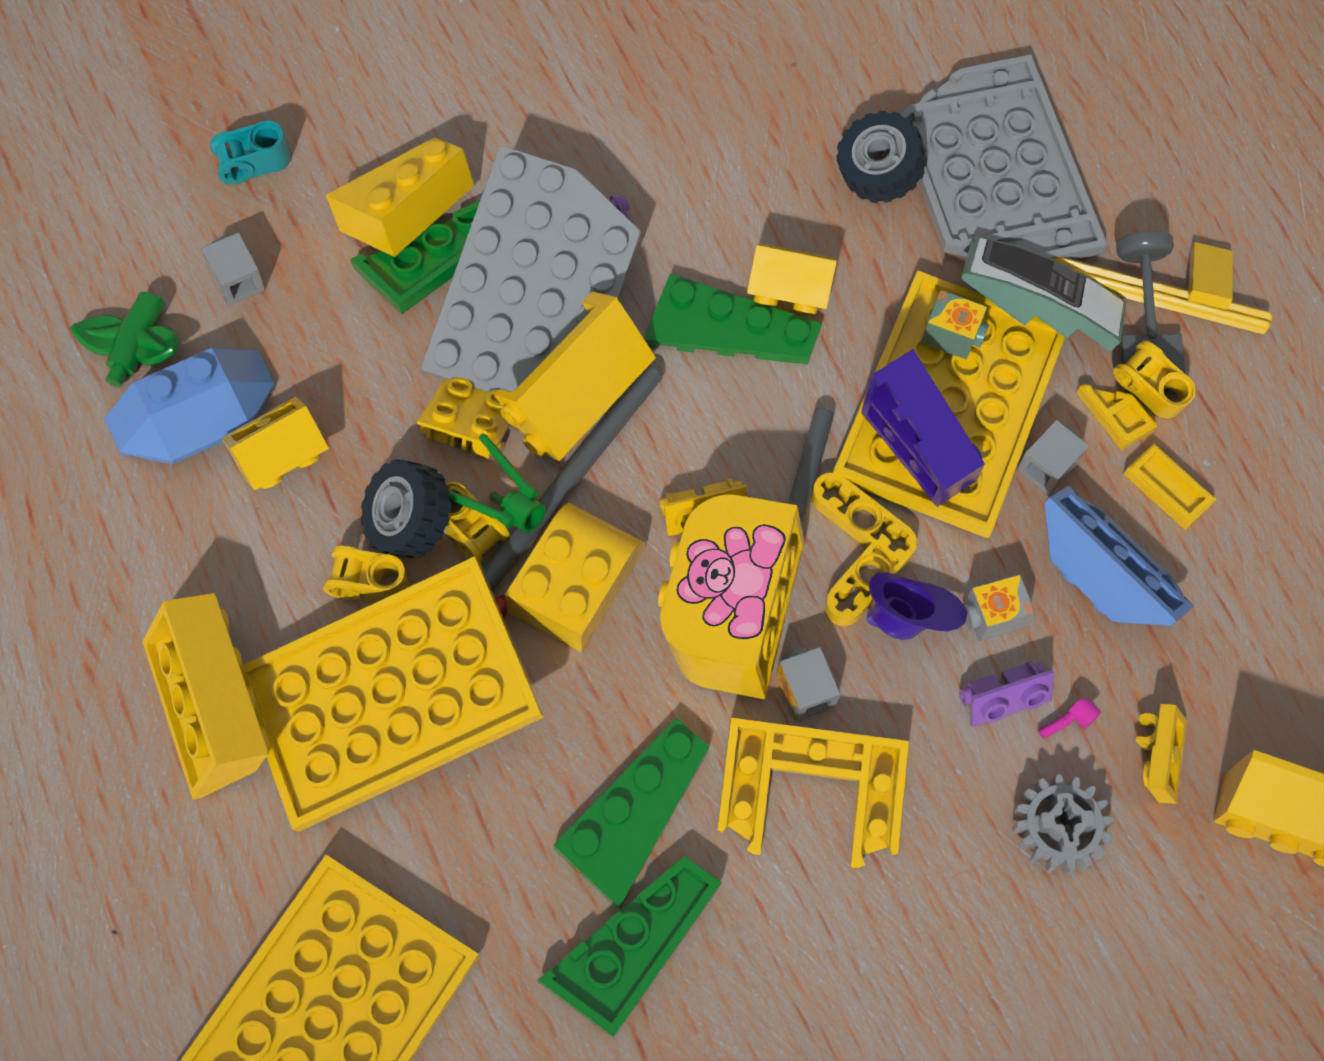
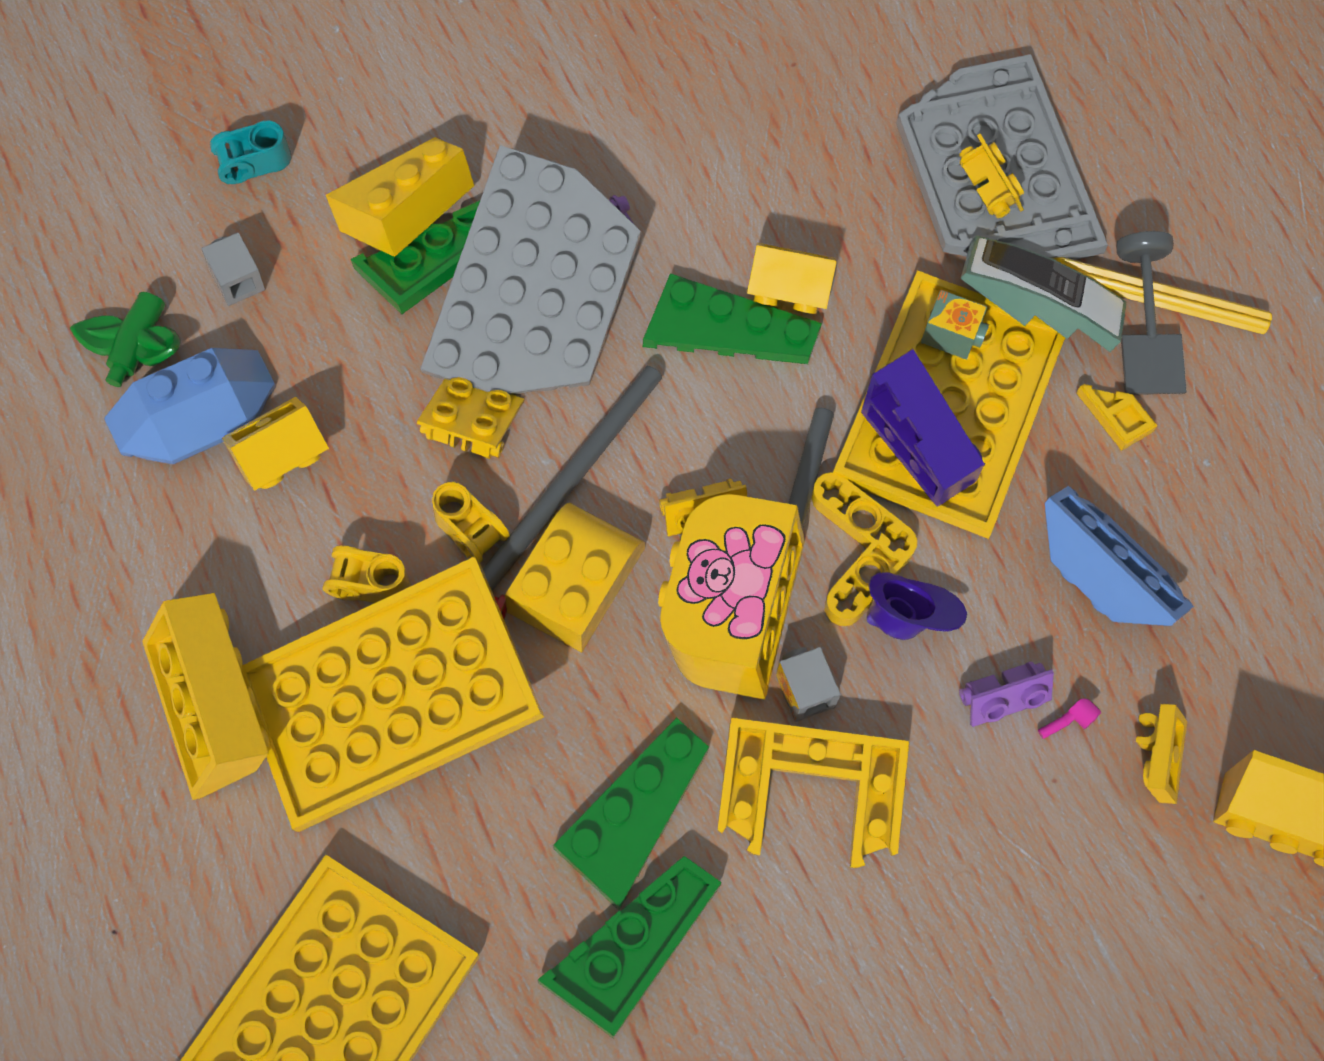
(405, 509): black wheel -> none
(516, 507): green plant -> none
(578, 379): yellow panel -> none
(876, 136): black wheel -> none
(984, 164): none -> yellow hinge
(998, 608): brick -> none
(1053, 457): light grey brick -> none
(1081, 821): light grey gear -> none
(1153, 378): yellow piece -> none
(1169, 486): yellow tile -> none
(1211, 276): yellow tile -> none

